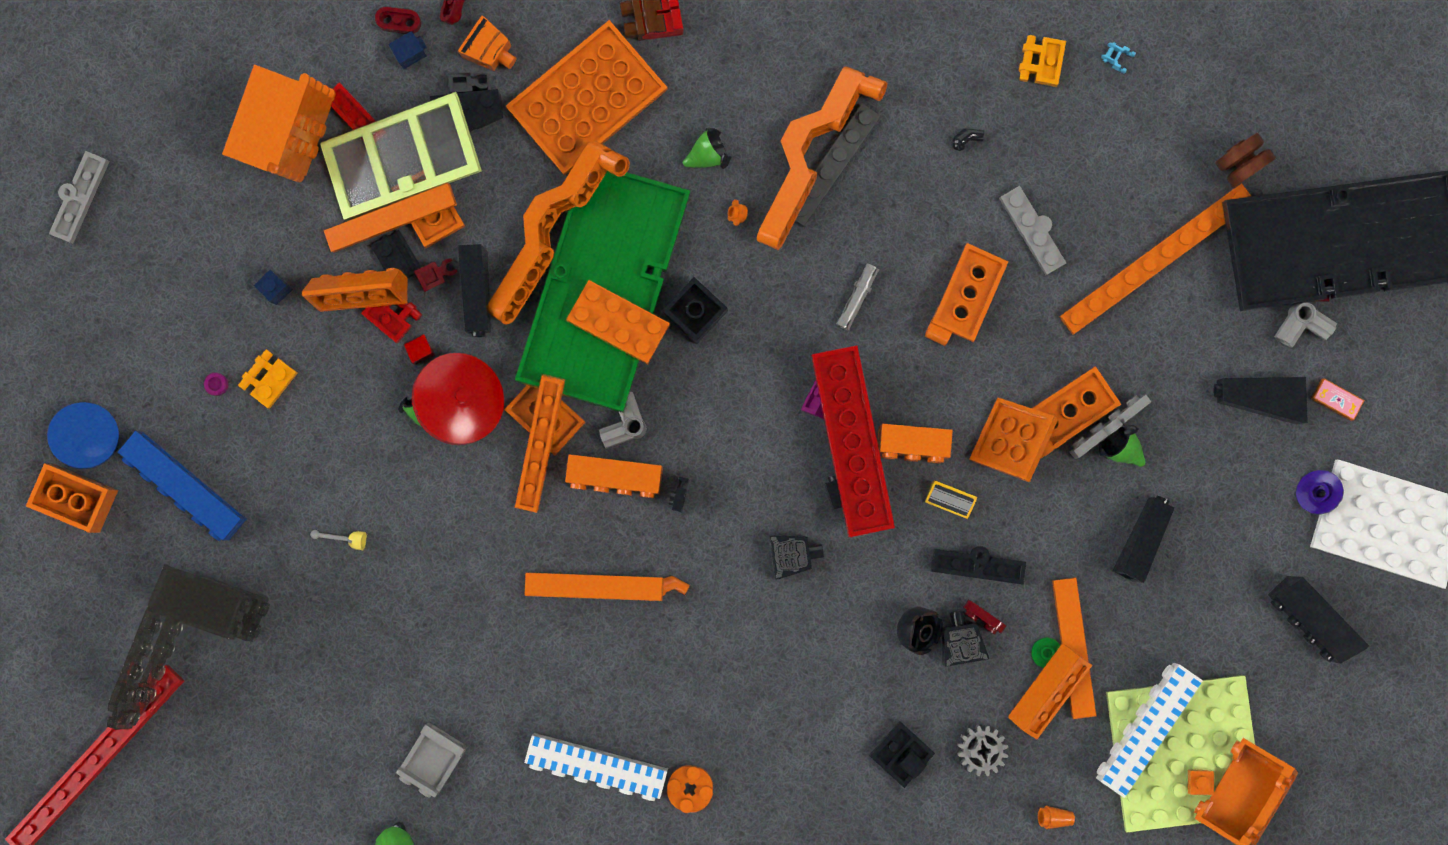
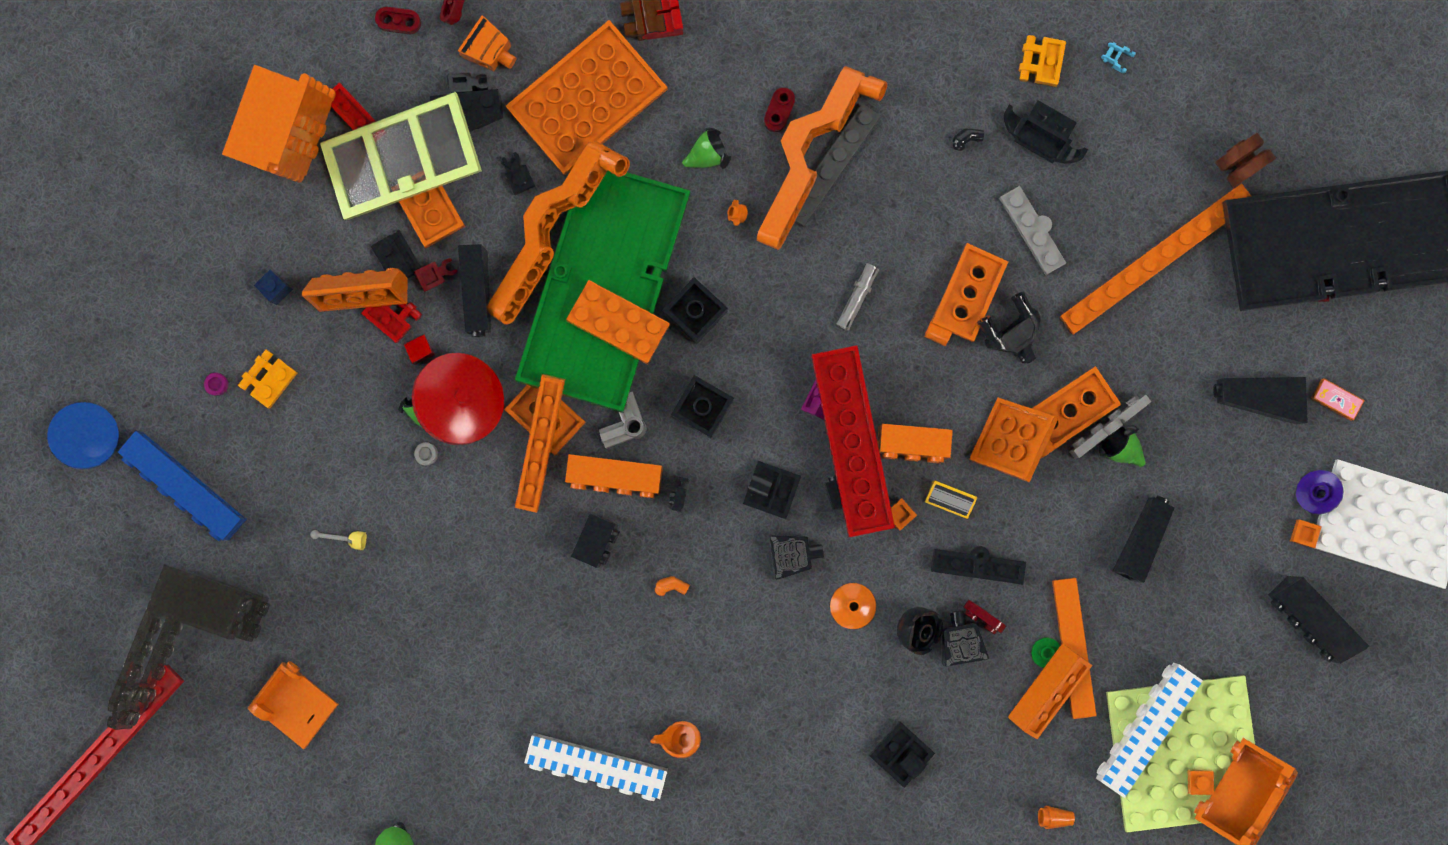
(71, 498): orange brick -> none
(78, 197): light grey hinge -> none
(290, 703): none -> orange door
(390, 217): orange tile -> none
(408, 49): dark blue brick -> none
(426, 454): none -> light grey tile
(431, 760): light grey panel -> none
(518, 177): none -> black plate
(594, 586): orange tile -> none
(595, 541): none -> black brick
(679, 739): none -> orange hat
(702, 407): none -> black brick
(703, 790): orange plate -> none
(772, 490): none -> black plate
(779, 109): none -> dark red plate
(844, 597): none -> orange dish
(902, 514): none -> orange plate
(993, 748): light grey gear -> none
(1016, 336): none -> black connector
(1044, 133): none -> black plate
(1305, 533): none -> orange plate
(1313, 321): light grey piece -> none

